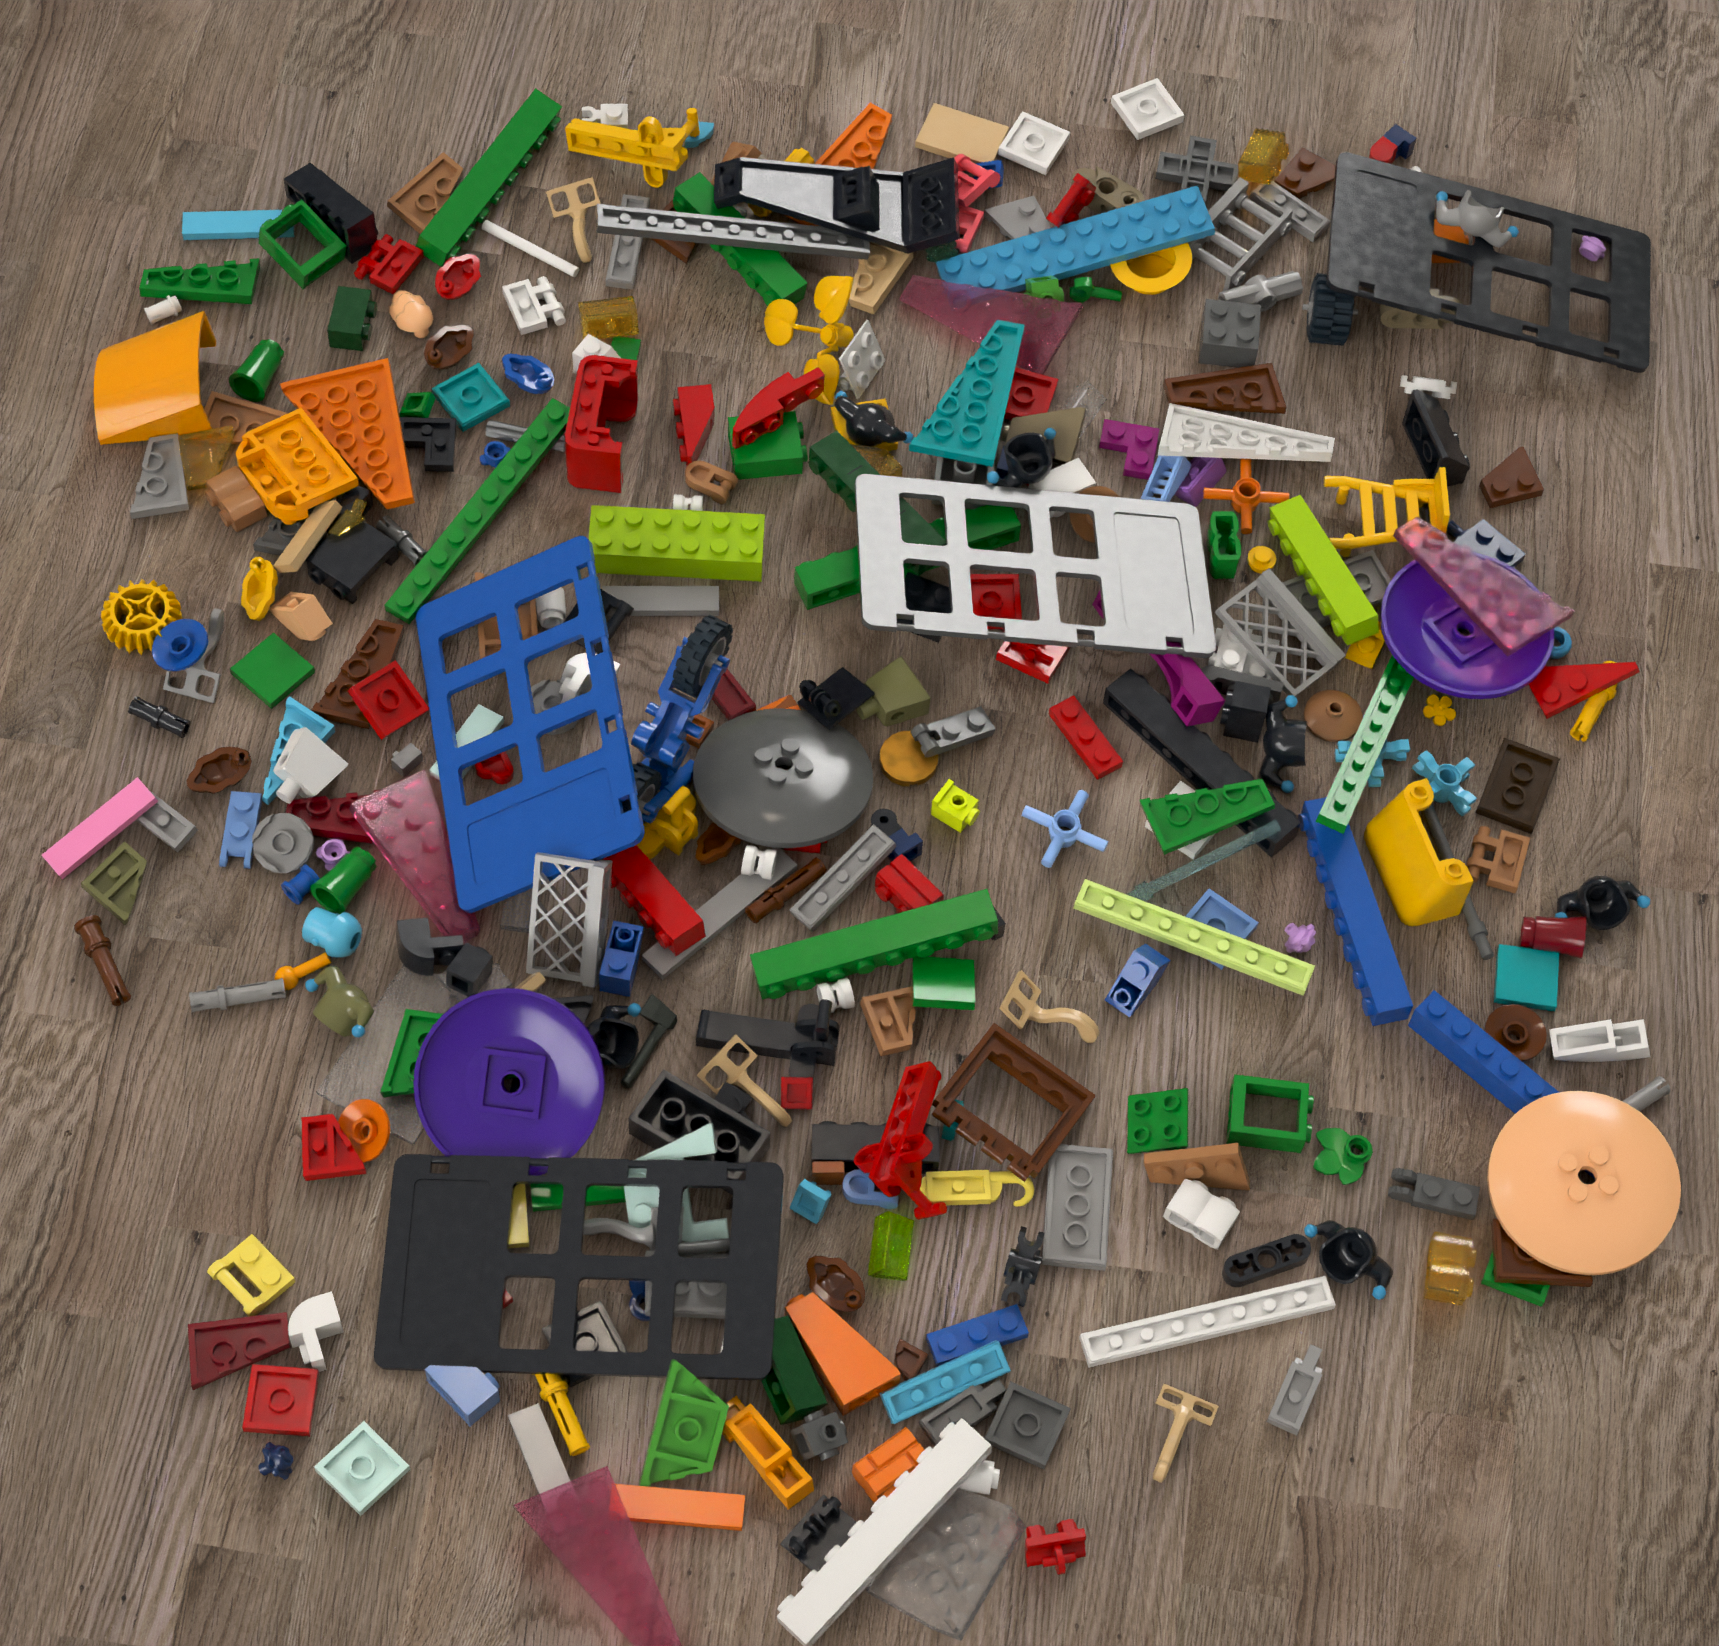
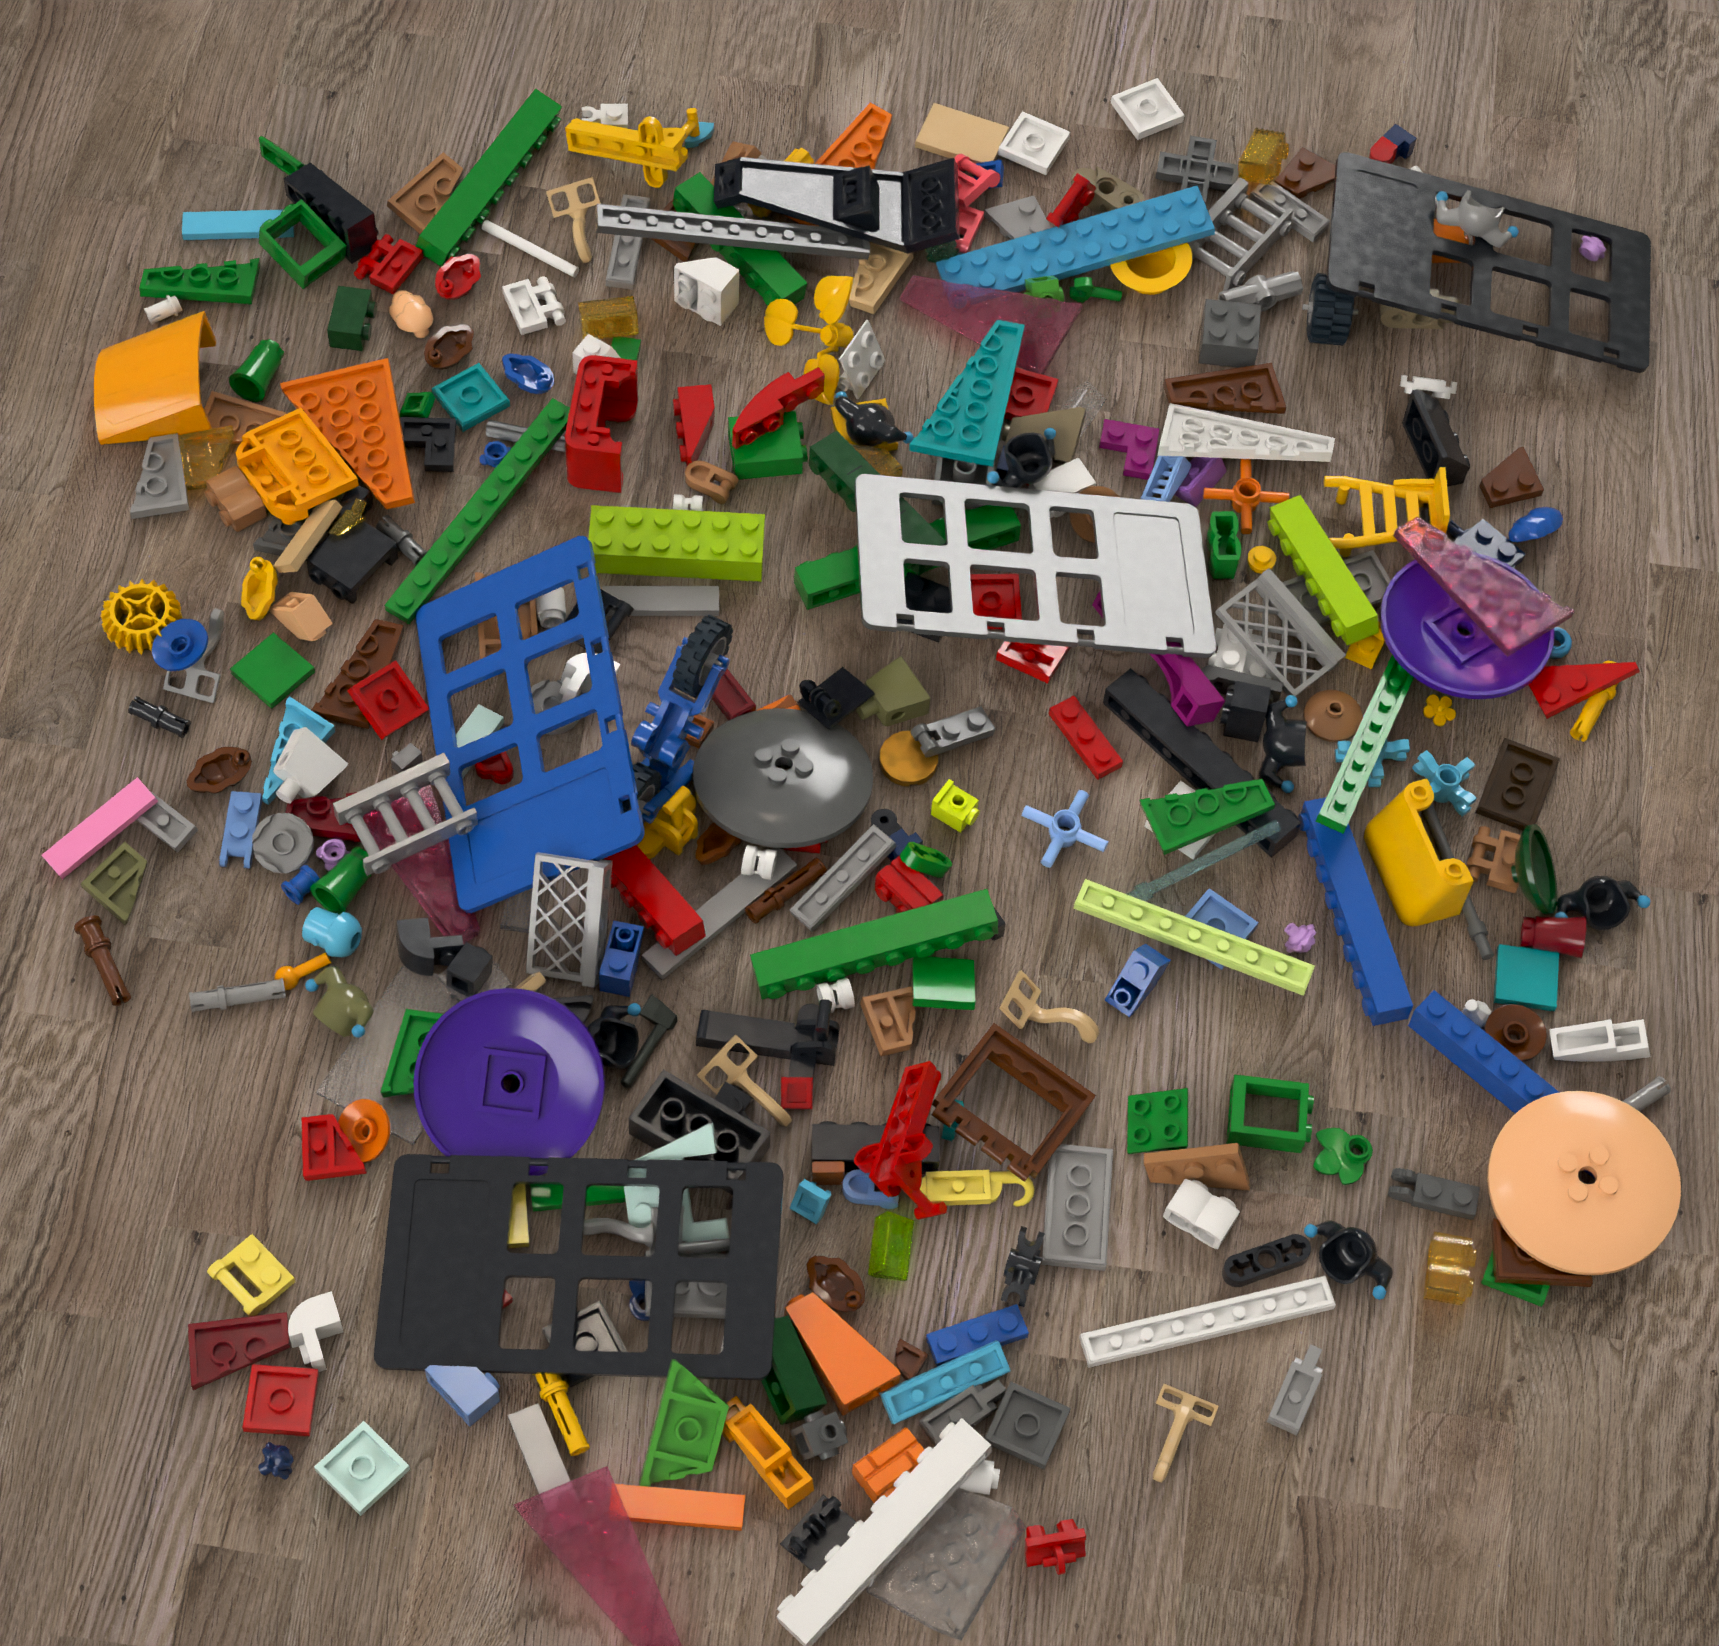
(278, 156): none -> green slope
(405, 785): none -> light grey fence
(707, 288): none -> white slope
(925, 859): none -> green beam
(1477, 1012): none -> white rock
(1535, 869): none -> dark green dish
(1536, 524): none -> blue arm

